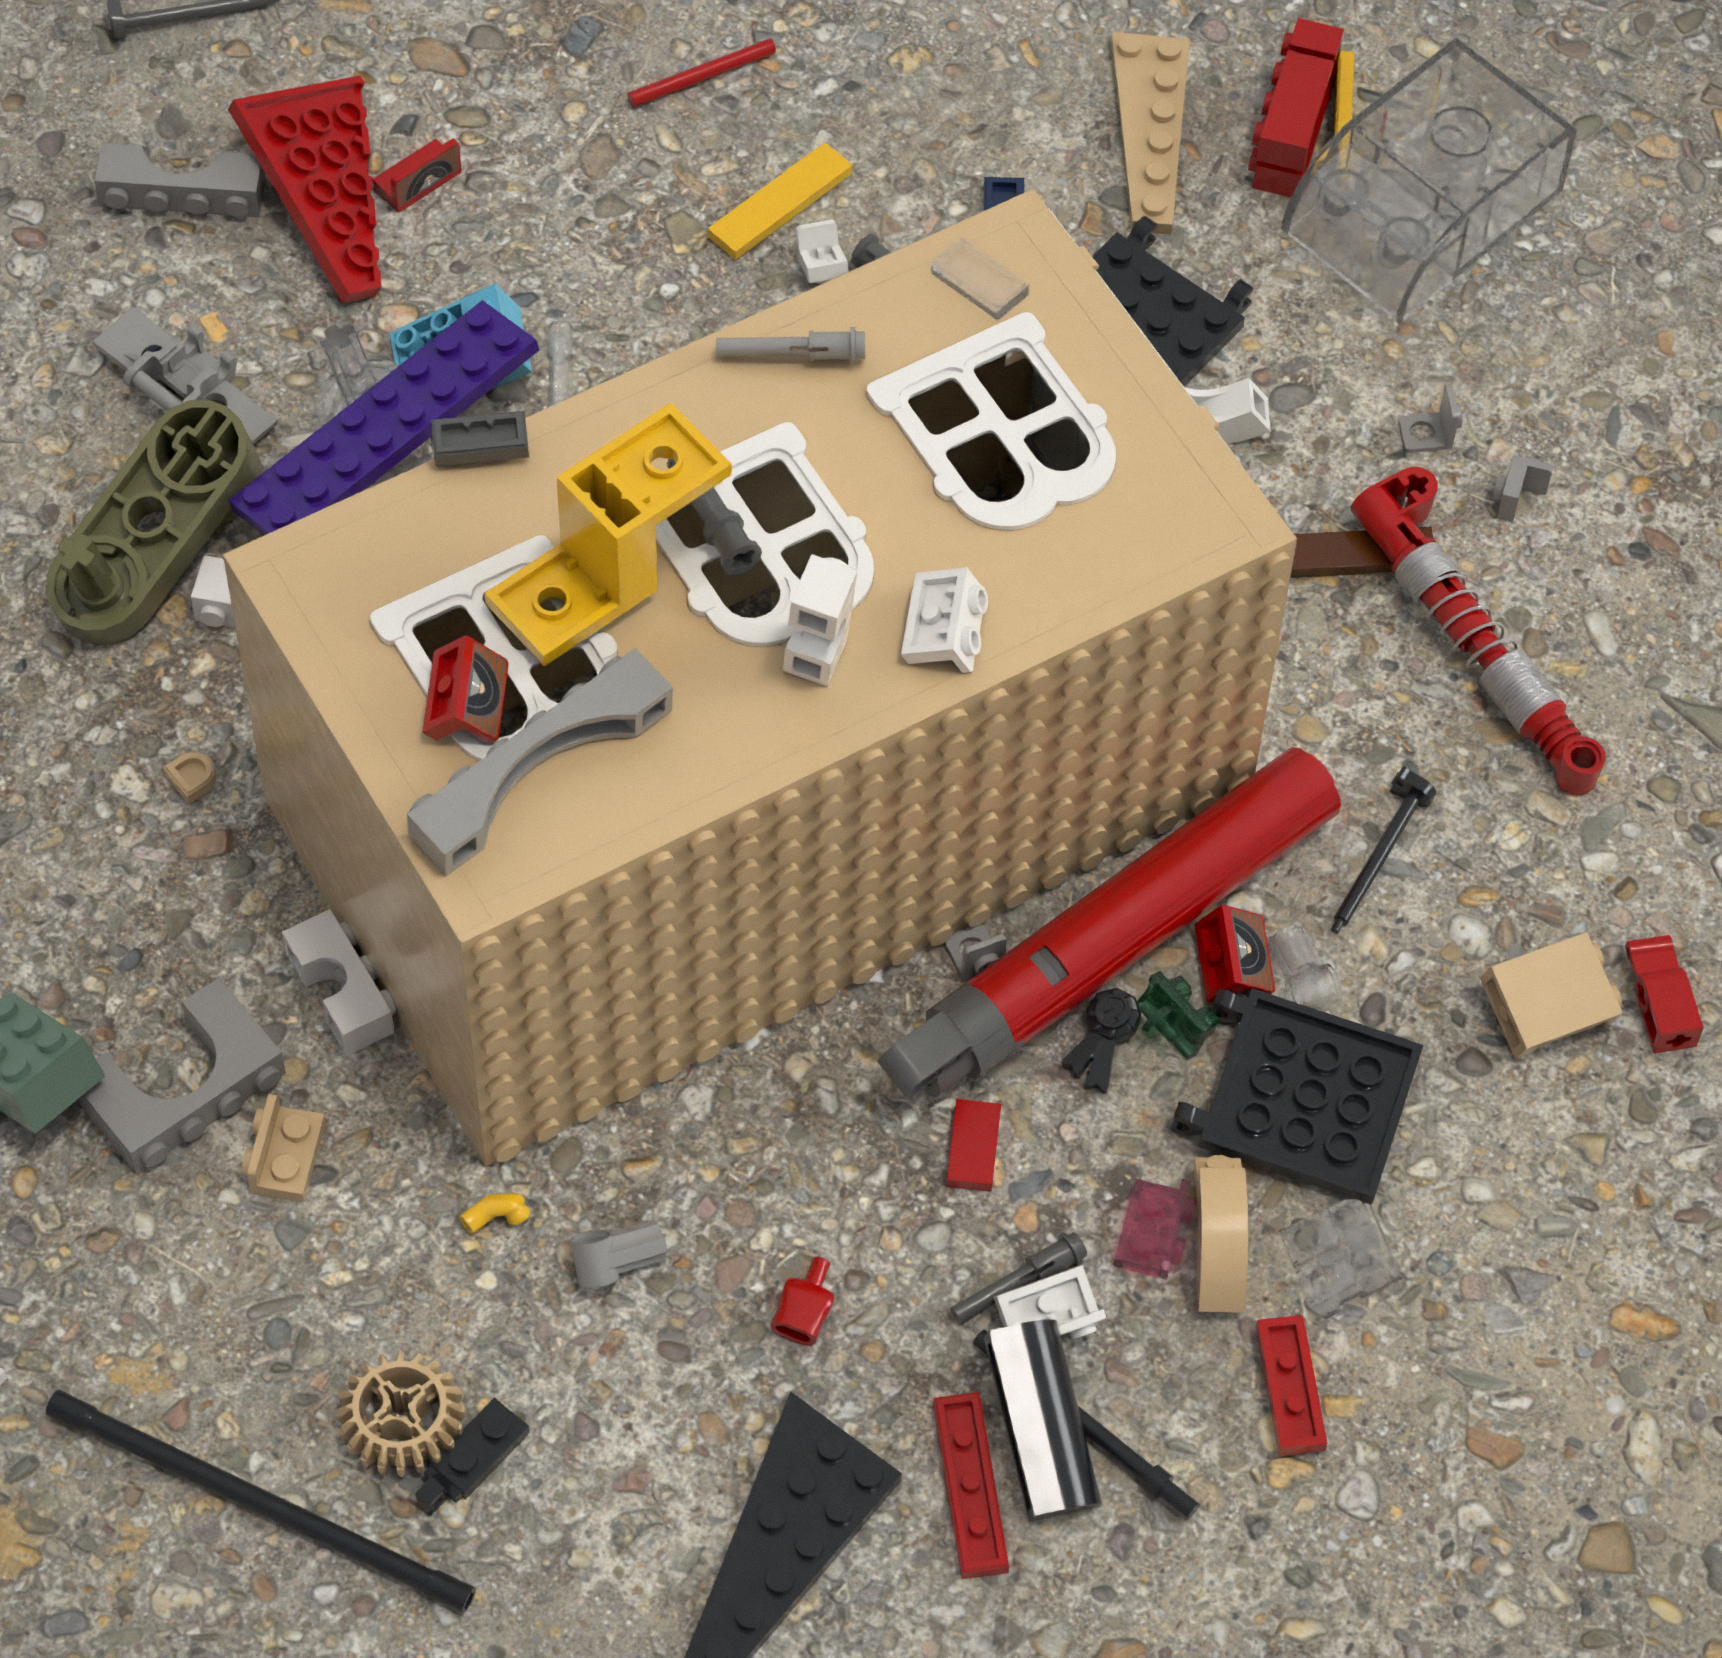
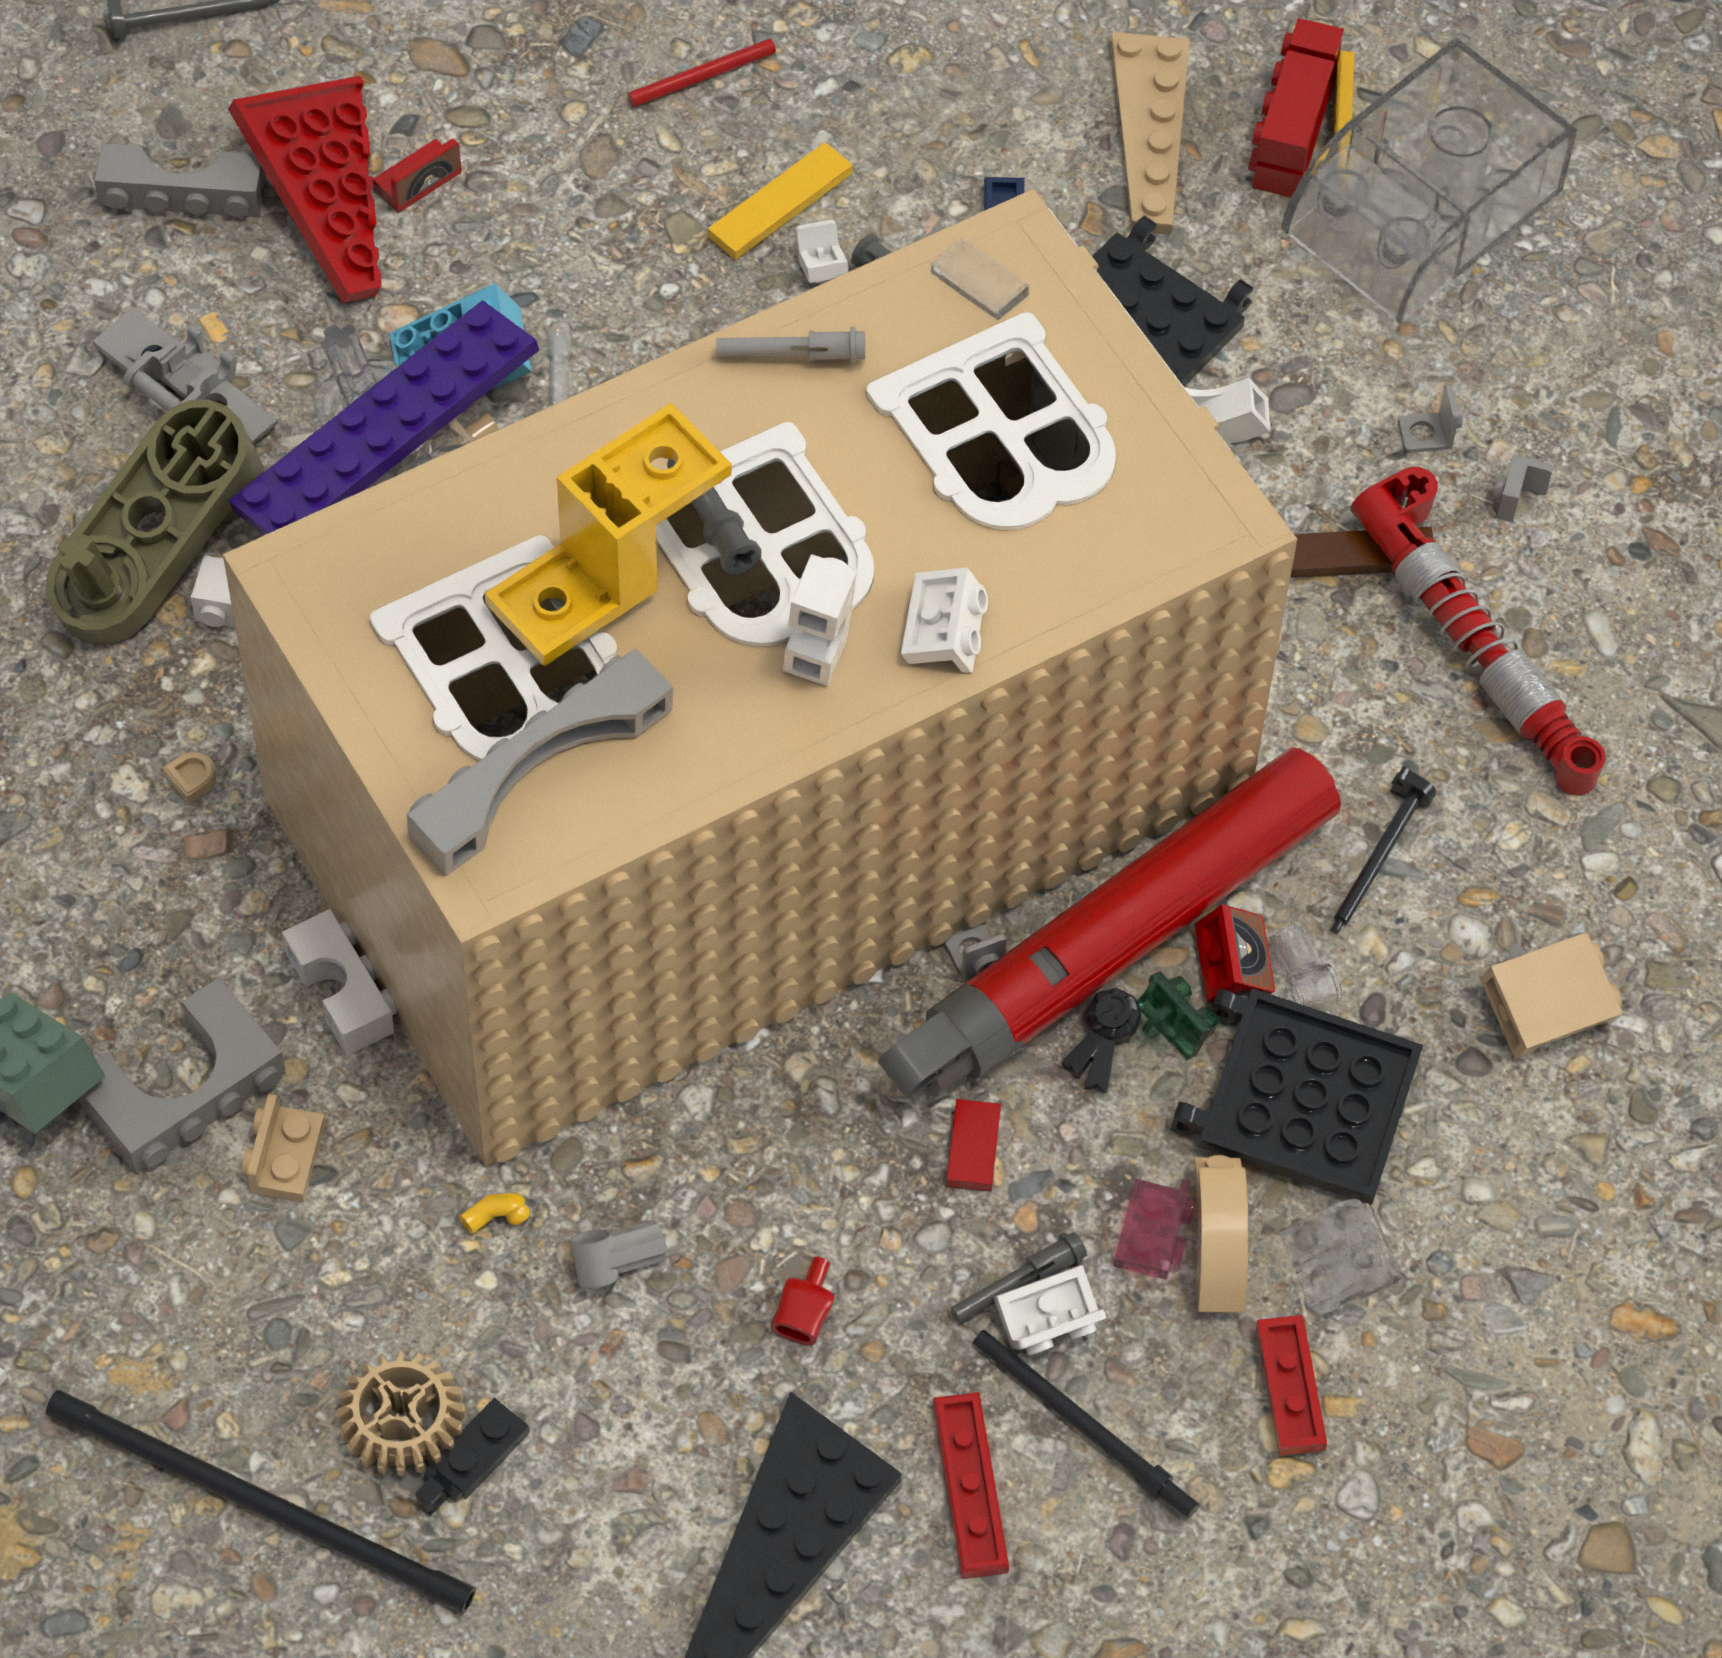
(465, 691): red panel -> none
(480, 438): dark grey plate -> none
(1042, 1419): brick -> none
(1664, 995): red piece -> none

